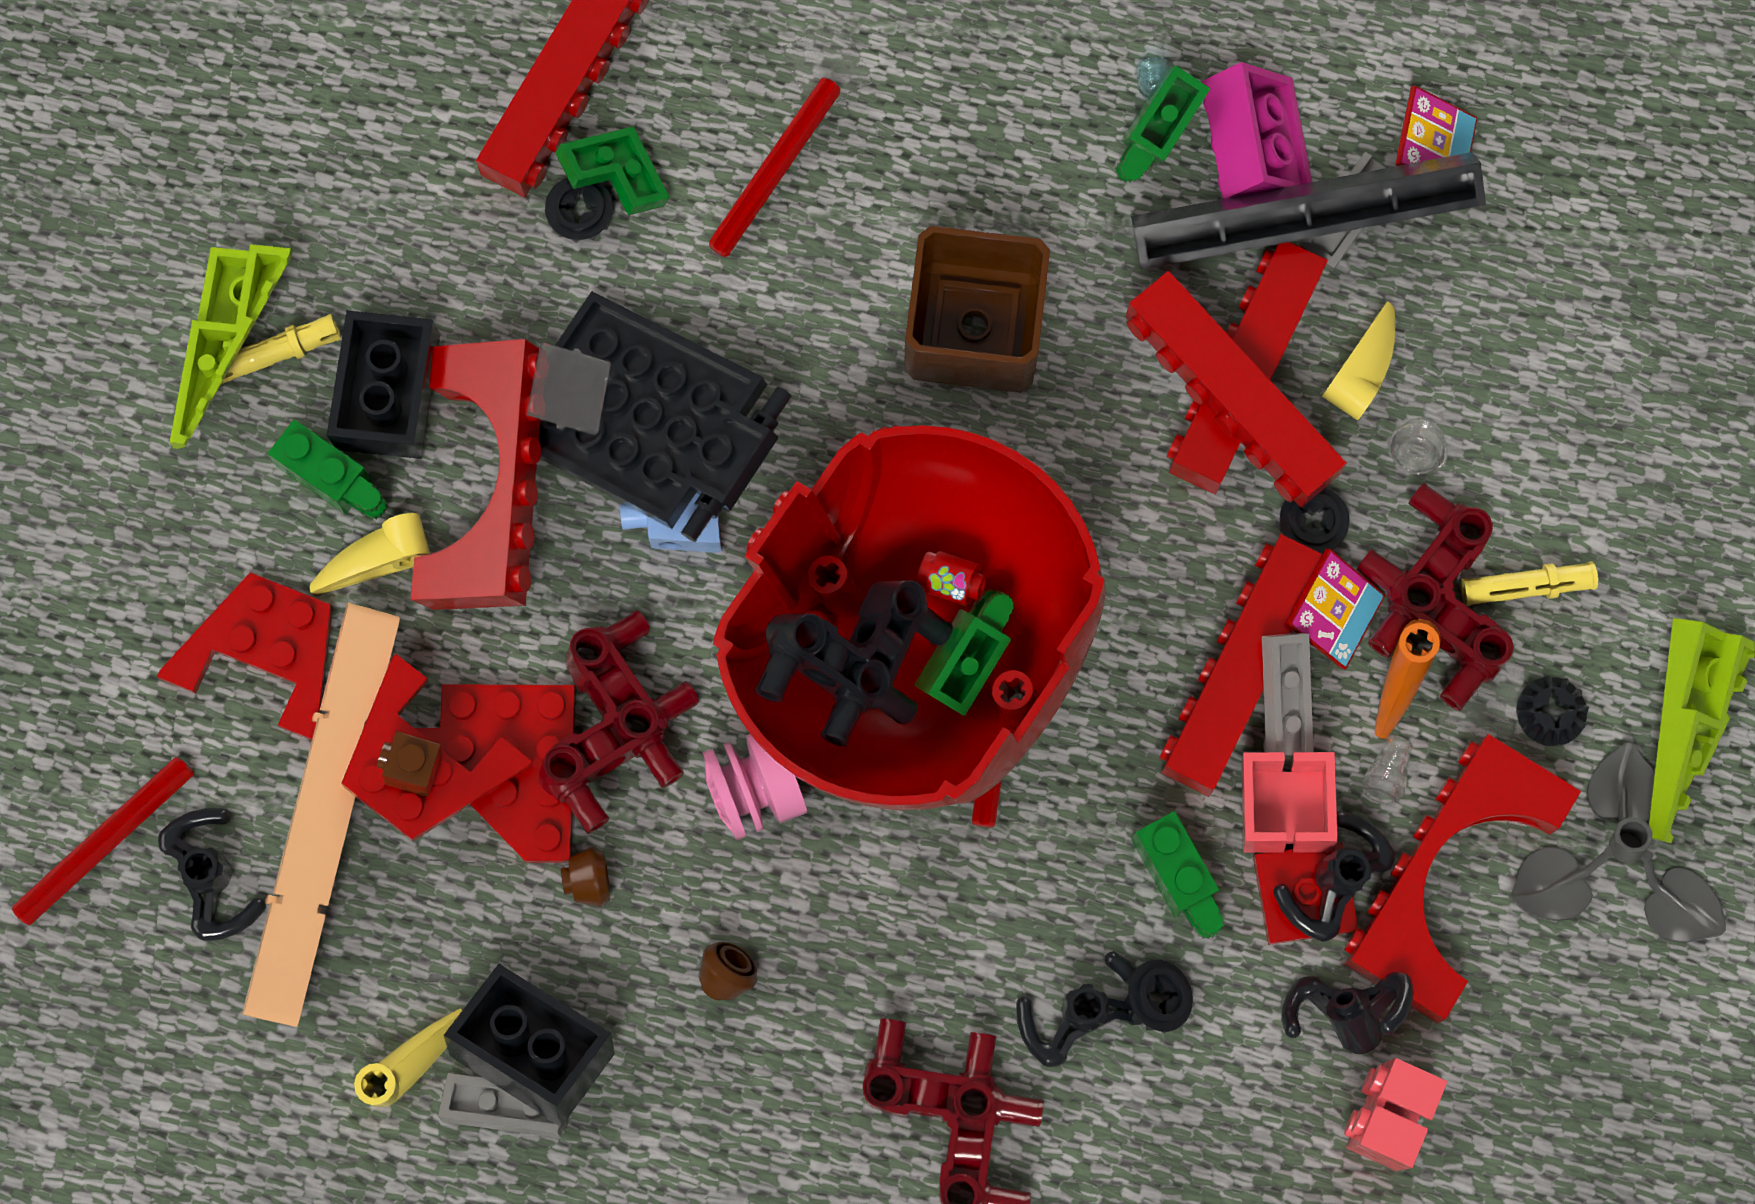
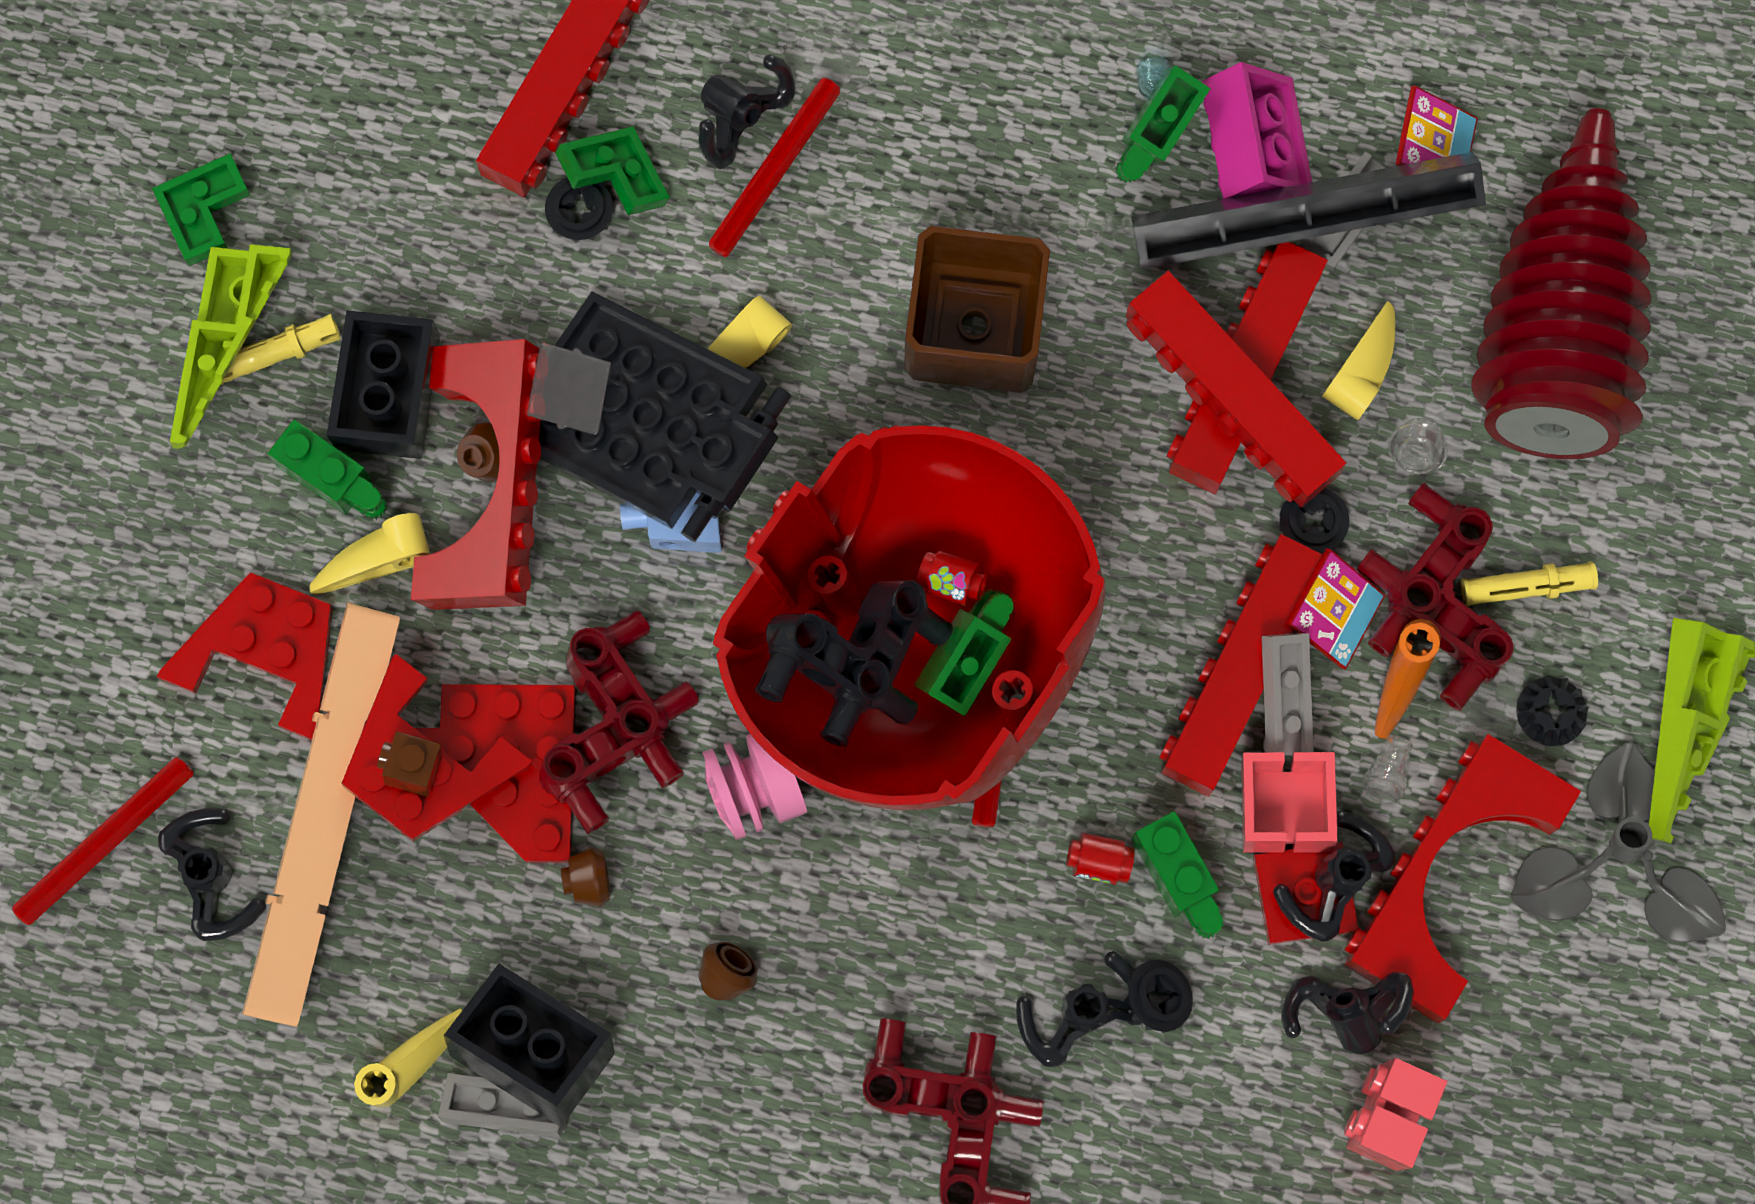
(192, 199): none -> green plate
(479, 453): none -> reddish brown cone
(739, 108): none -> black piece
(752, 333): none -> light yellow piece
(1100, 859): none -> red brick
(1569, 311): none -> dark red cone

